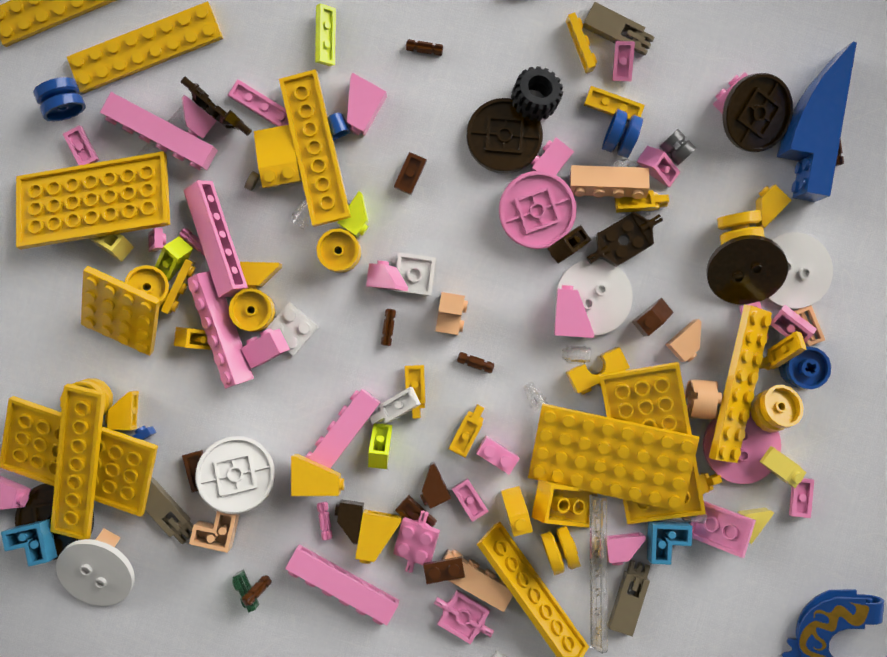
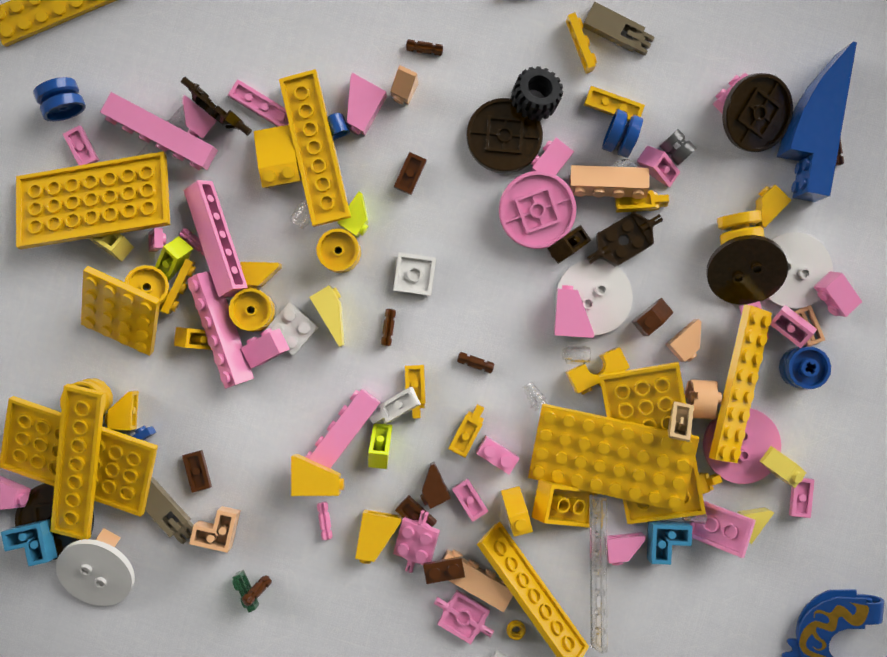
(144, 47): yellow plate -> none
(235, 475): white plate -> none
(252, 181): dark tan tile -> none
(325, 35): neon yellow plate -> none
(330, 310): none -> light yellow slope
(342, 585): bright pink brick -> none
(350, 518): dark brown slope -> none
(385, 277): bright pink slope -> none
(404, 85): none -> light nougat slope
(450, 313): light nougat brick -> none
(516, 635): none -> yellow plate
(562, 549): yellow wheel -> none
(623, 60): bright pink plate -> none
(626, 606): dark tan hinge -> none
(680, 421): none -> tan slope
(776, 408): yellow wheel -> none
(783, 351): yellow hinge -> none
(837, 294): none -> bright pink brick

